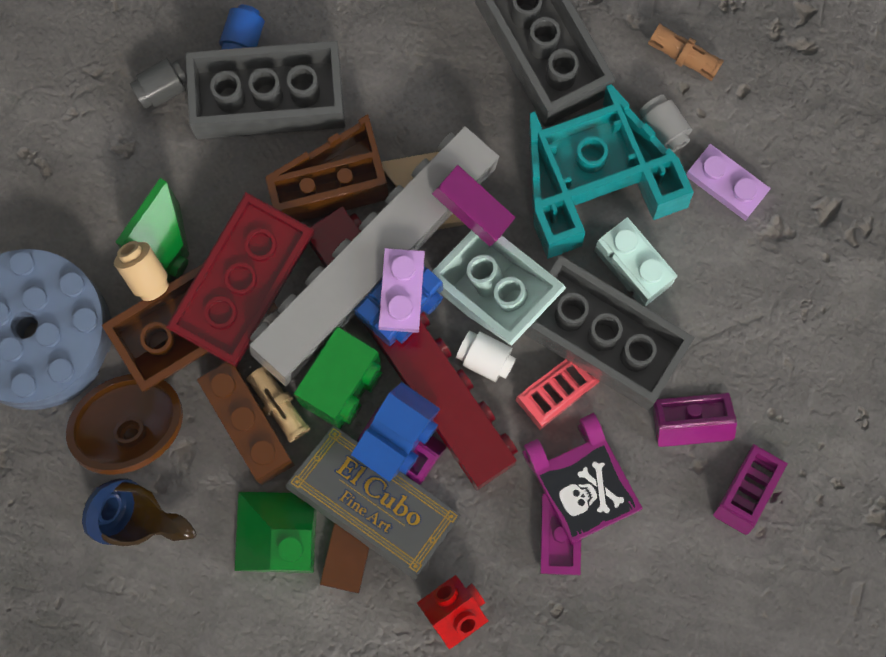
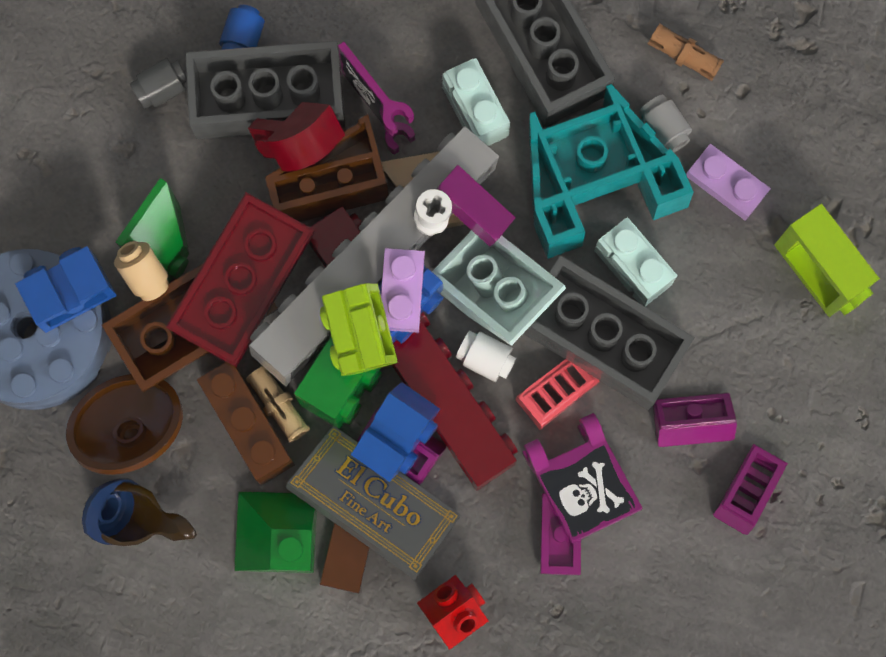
(65, 289): none -> blue brick
(300, 139): none -> dark red brick
(358, 329): none -> lime brick
(376, 99): none -> magenta flag
(426, 201): none -> white bush
(475, 102): none -> light aqua brick
(827, 262): none -> lime window

